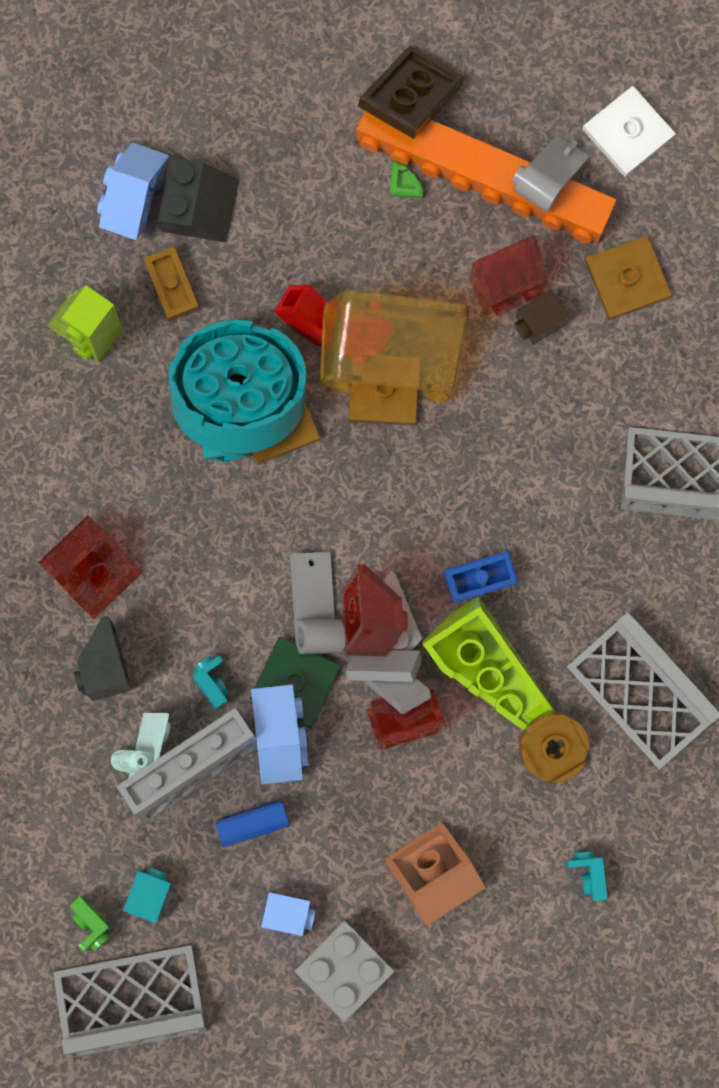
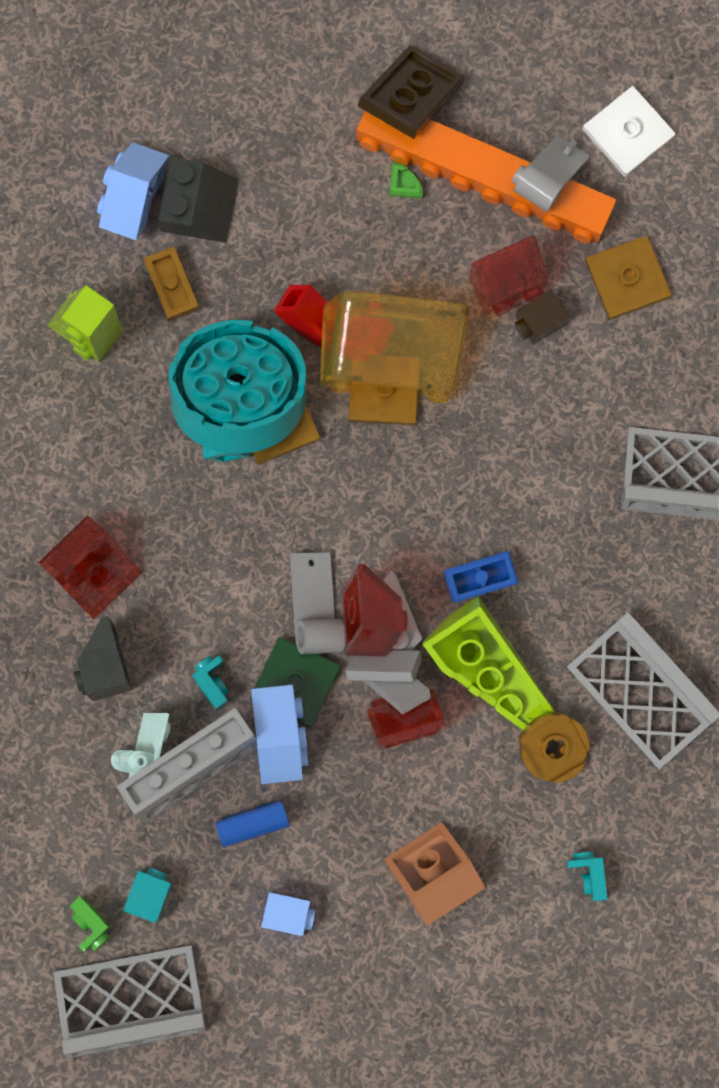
(344, 971): light grey brick -> none

